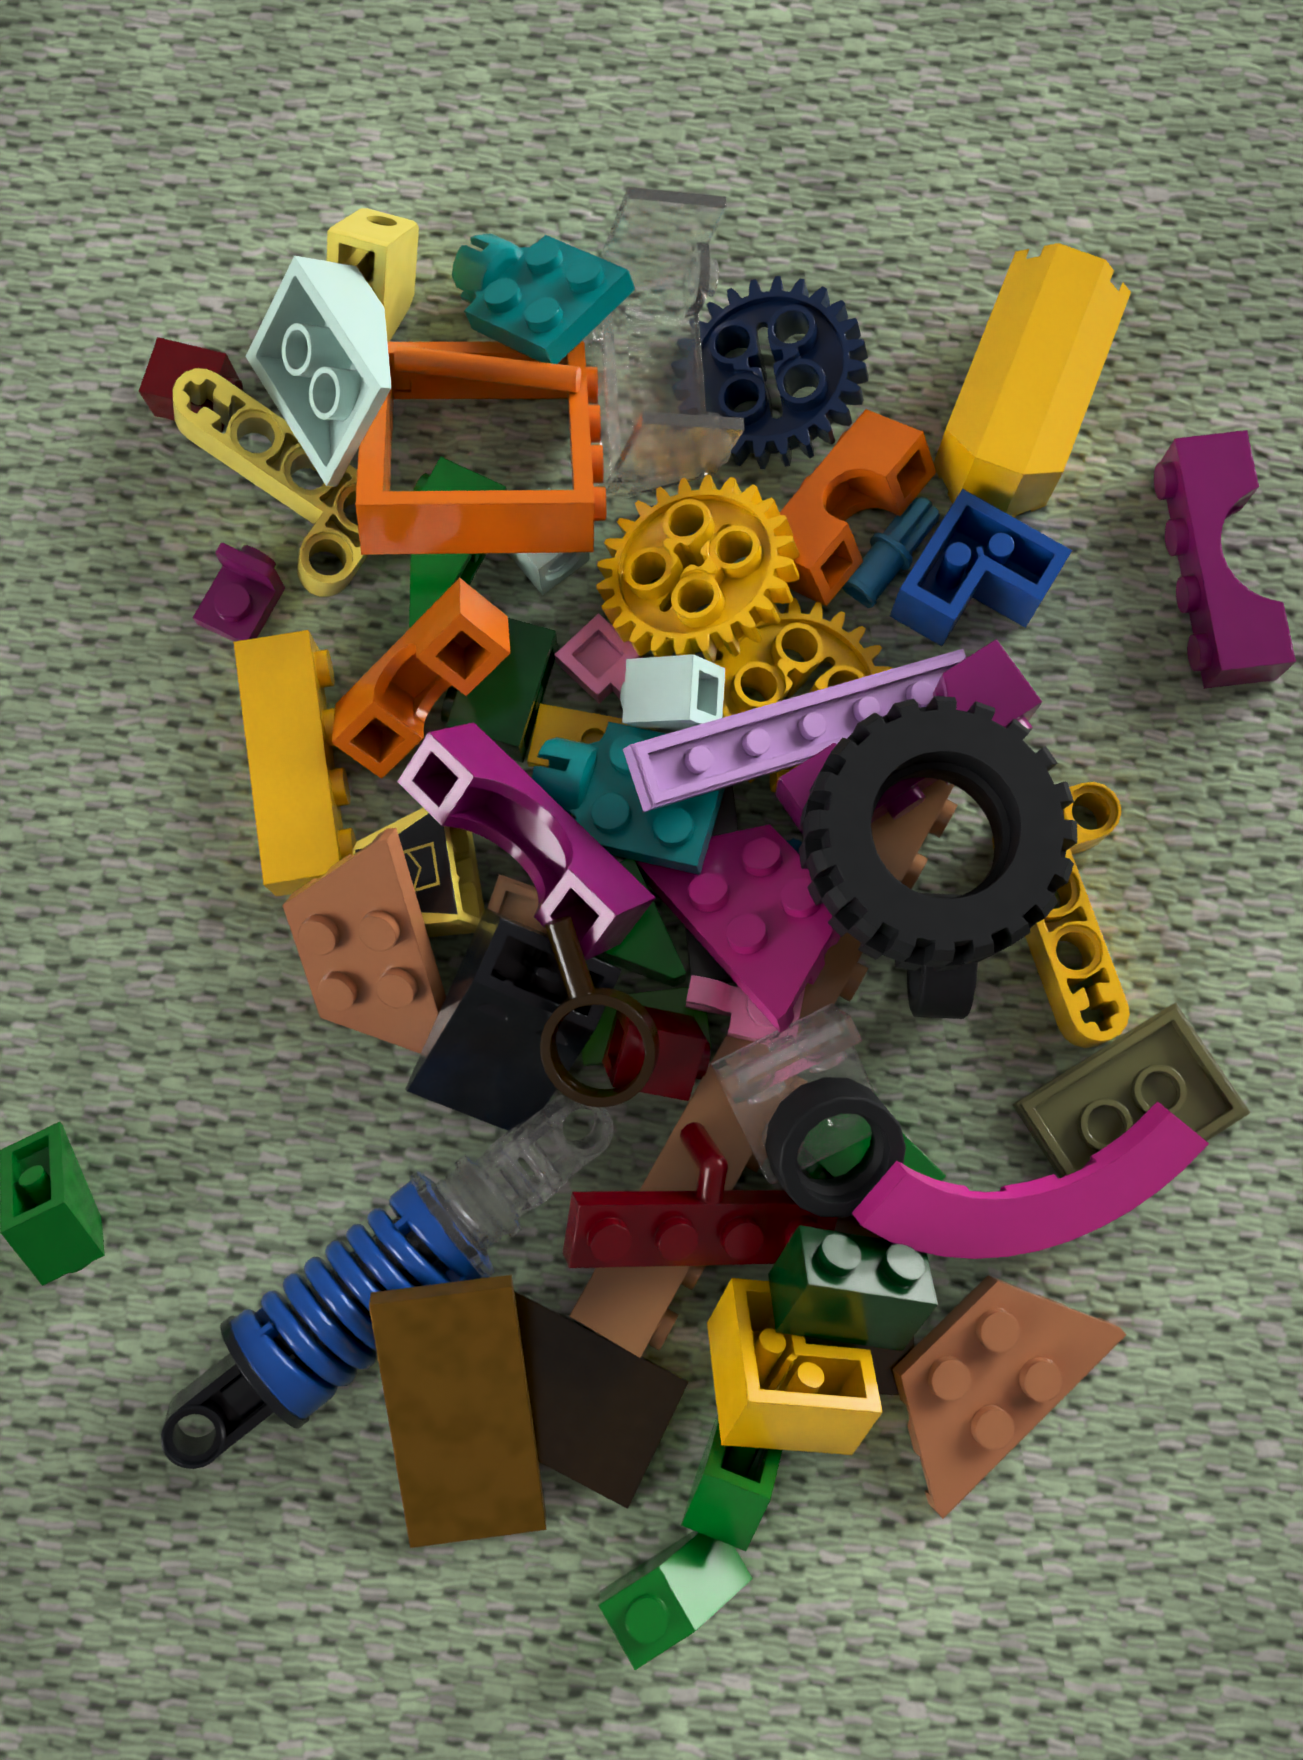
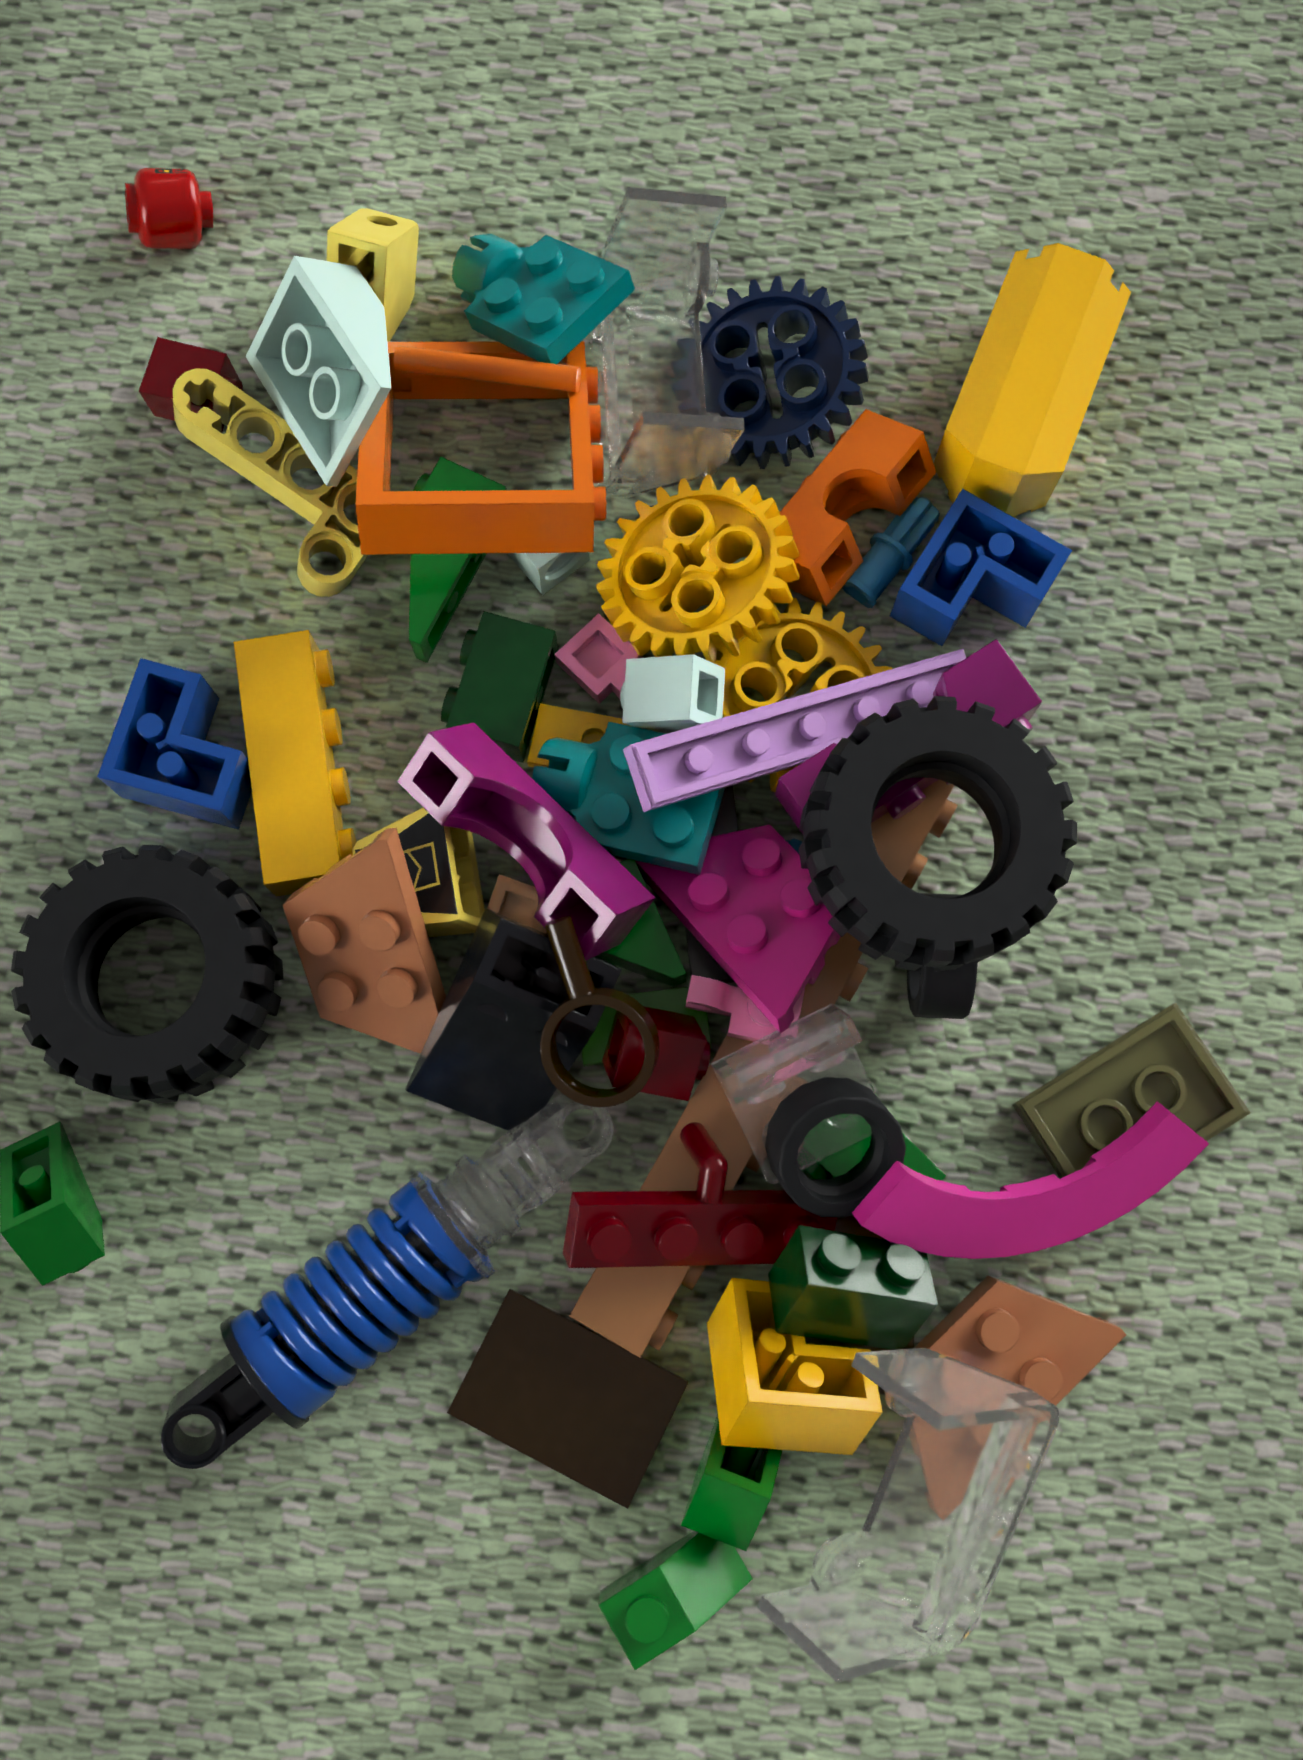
(81, 927): none -> black tyre
(162, 750): none -> blue brick
(167, 208): none -> red head
(240, 594): magenta bracket -> none
(446, 647): orange arch -> none
(459, 1410): pearl gold tile -> none
(936, 1524): none -> clear windscreen
(1077, 924): yellow beam -> none
(1234, 630): magenta arch -> none

